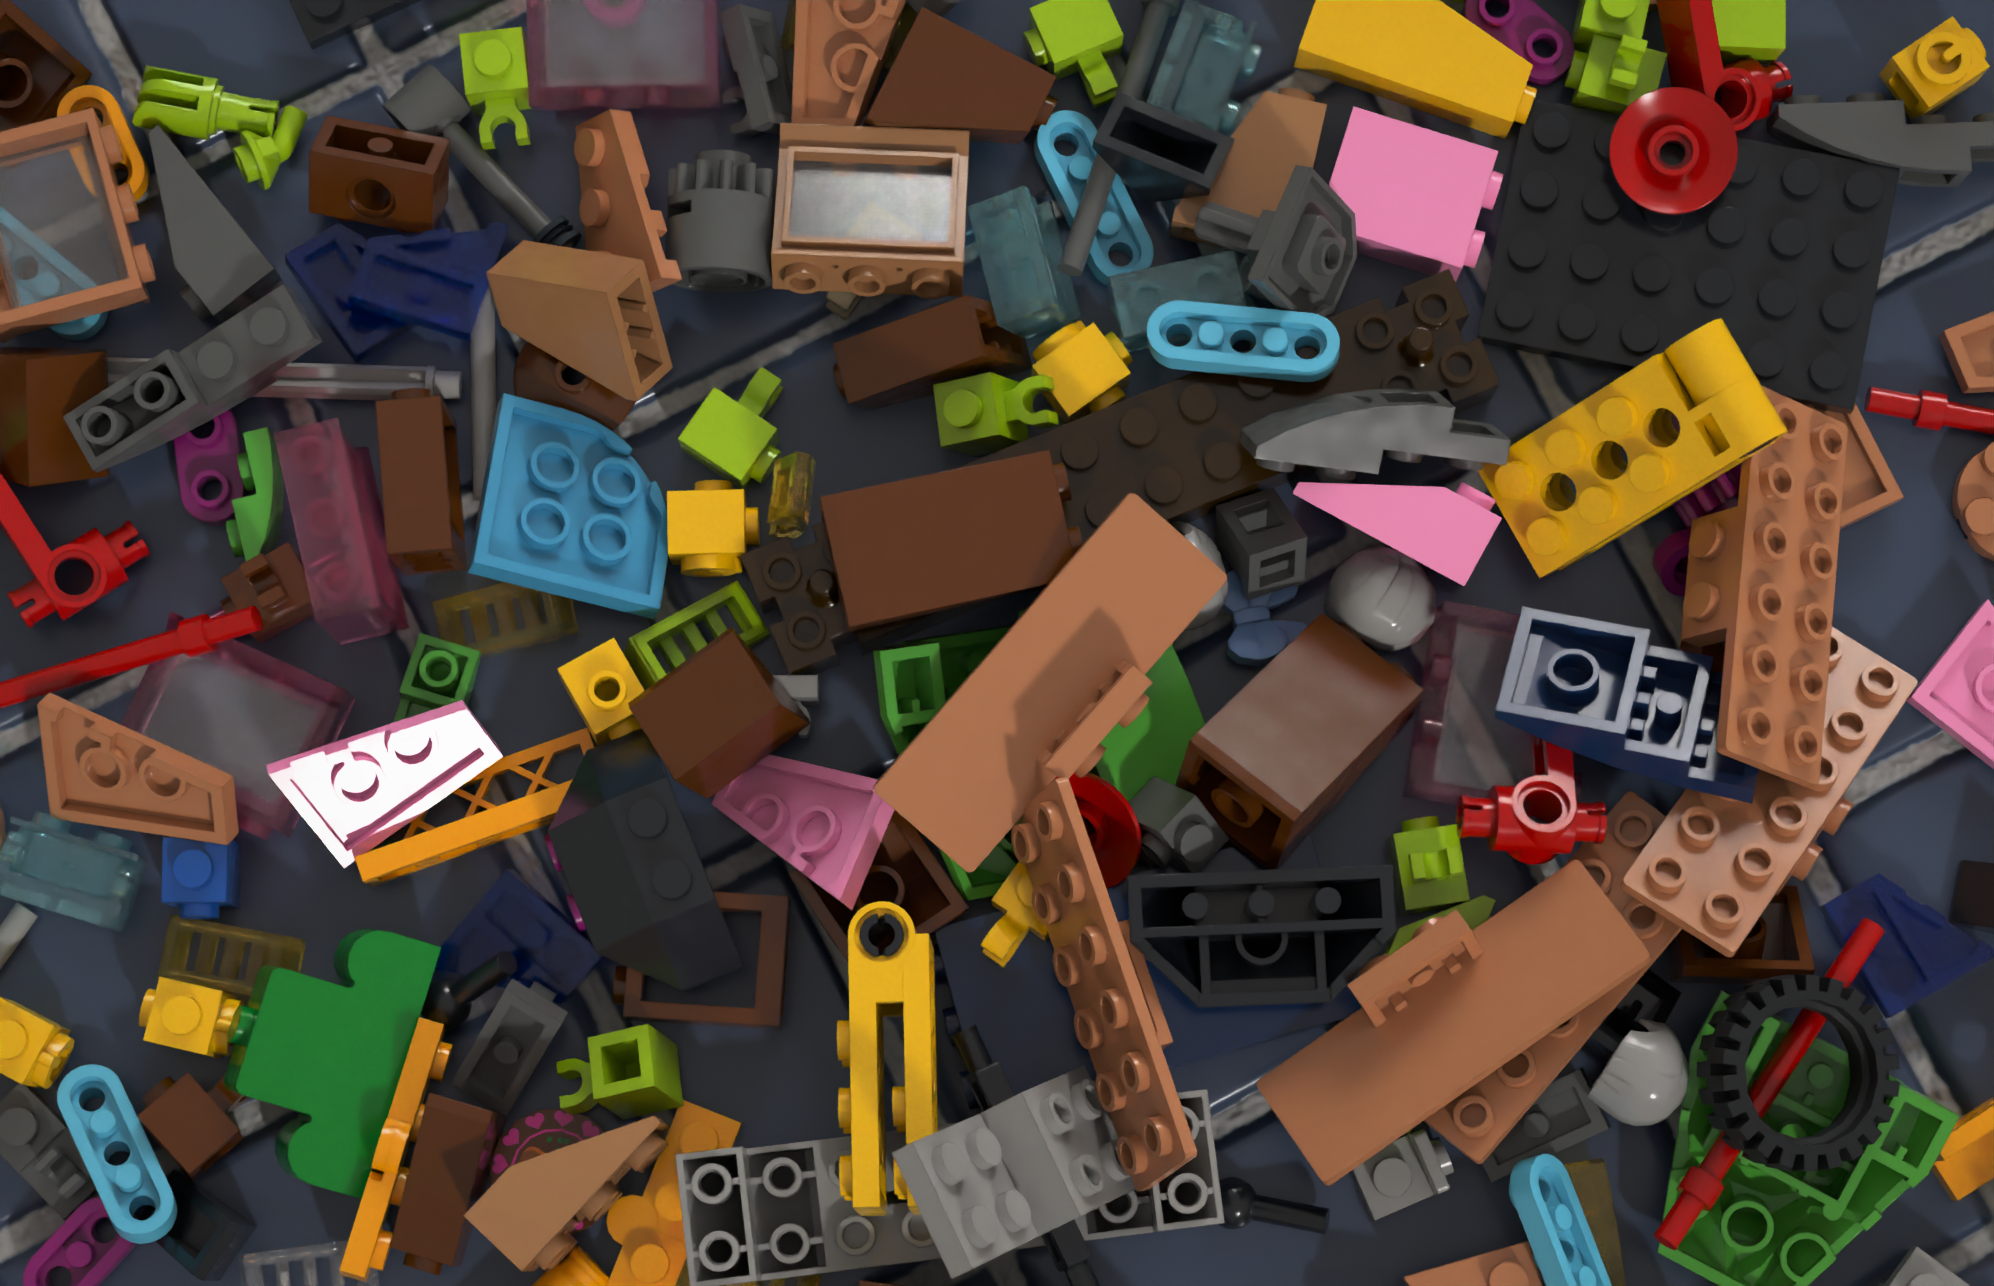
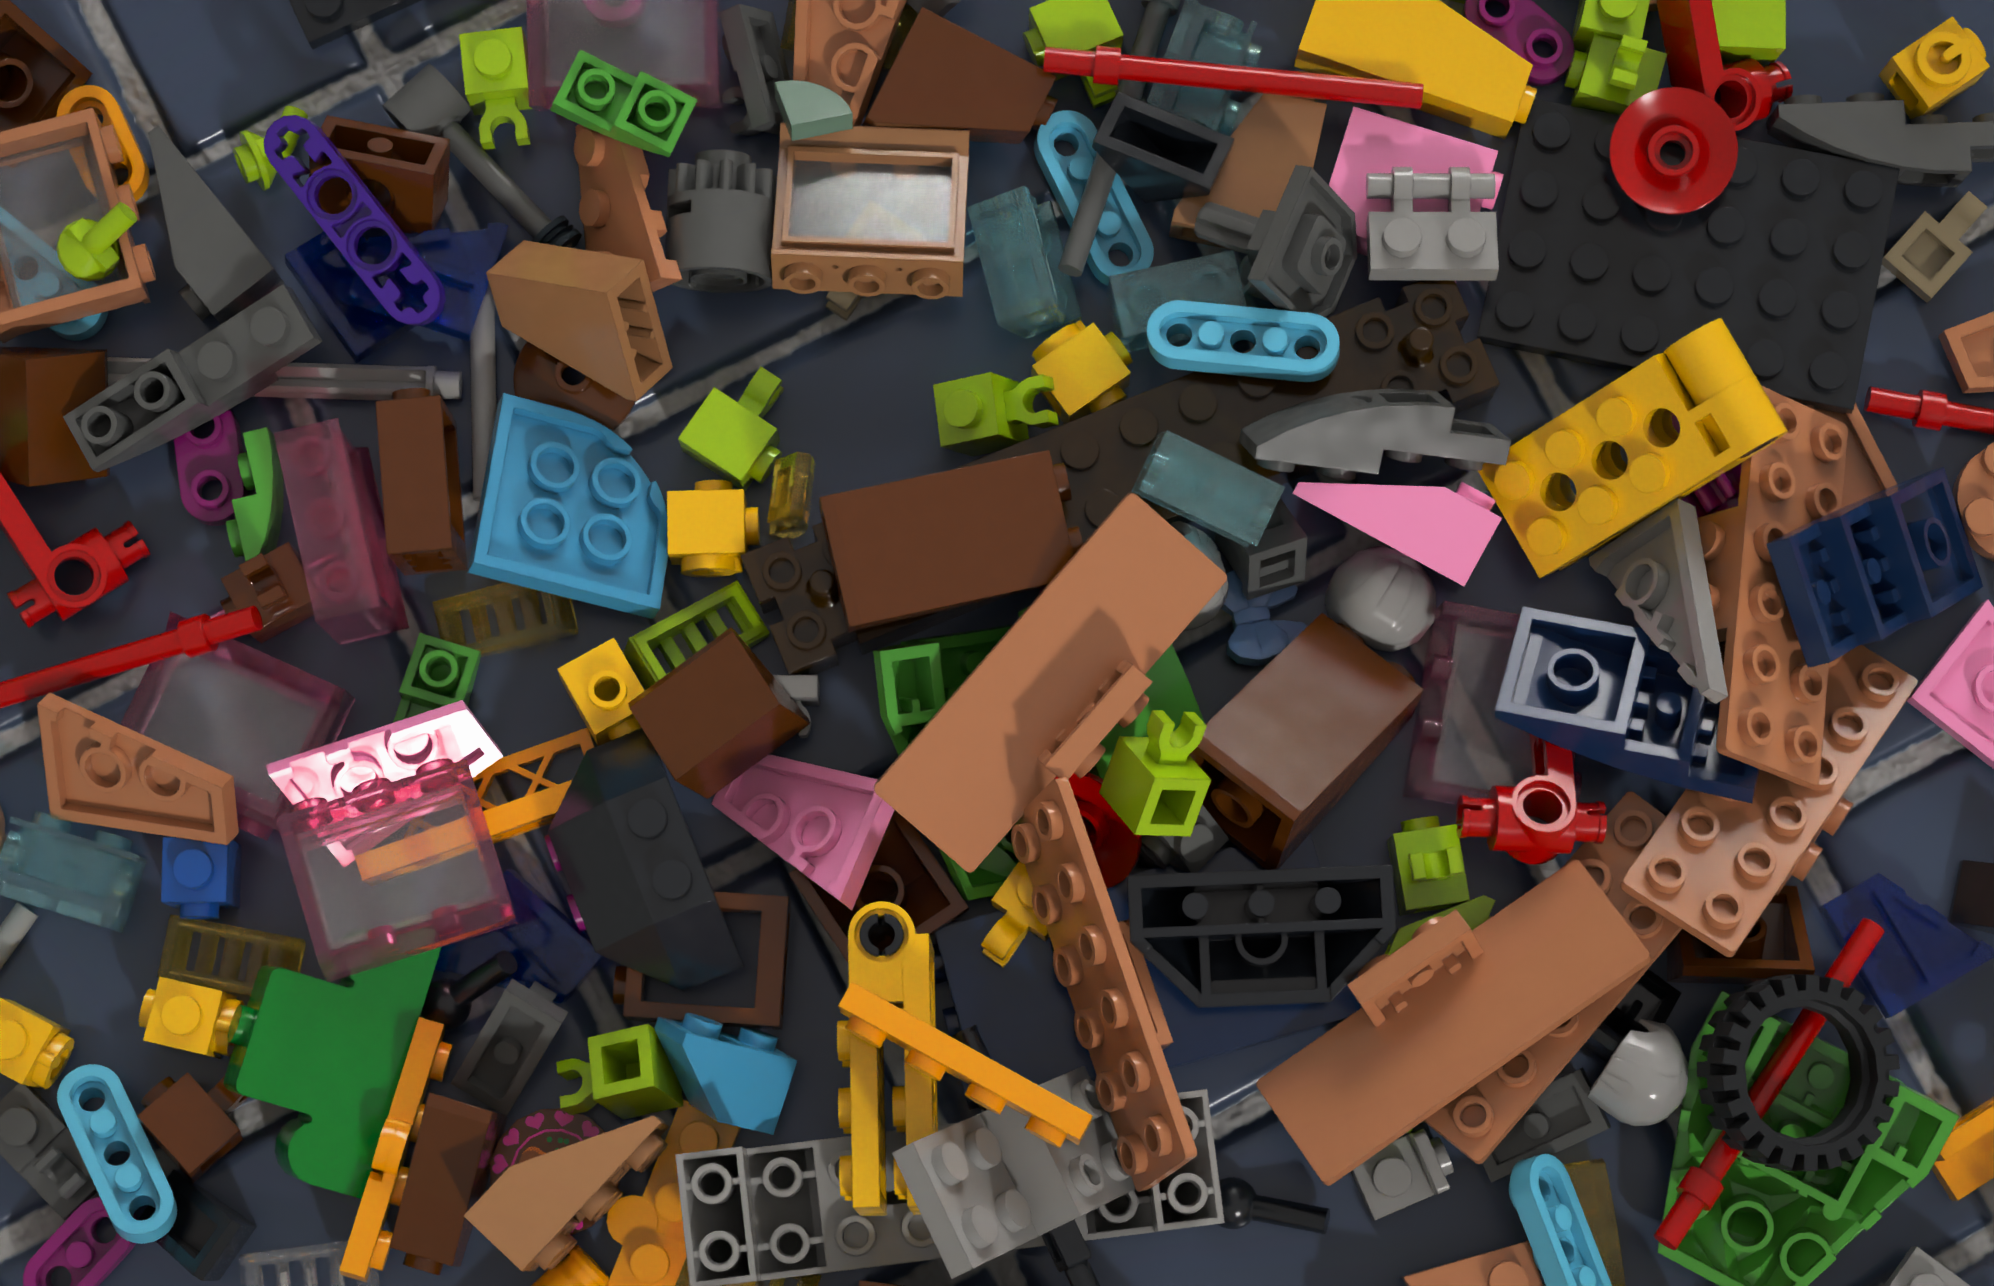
(91, 247): none -> lime plate
(199, 106): lime arm -> none
(349, 225): none -> dark purple beam
(395, 868): none -> window
(622, 106): none -> bright green slope
(727, 1075): none -> dark azure slope
(811, 109): none -> sand green tile
(926, 349): reddish brown slope -> none
(938, 1053): none -> light orange plate
(1109, 65): none -> red bar
(1155, 779): none -> lime brick
(1207, 489): none -> clear light blue hinge
(1432, 244): none -> light grey plate
(1666, 585): none -> light grey wing
(1875, 567): none -> dark blue slope
(1932, 250): none -> dark tan plate

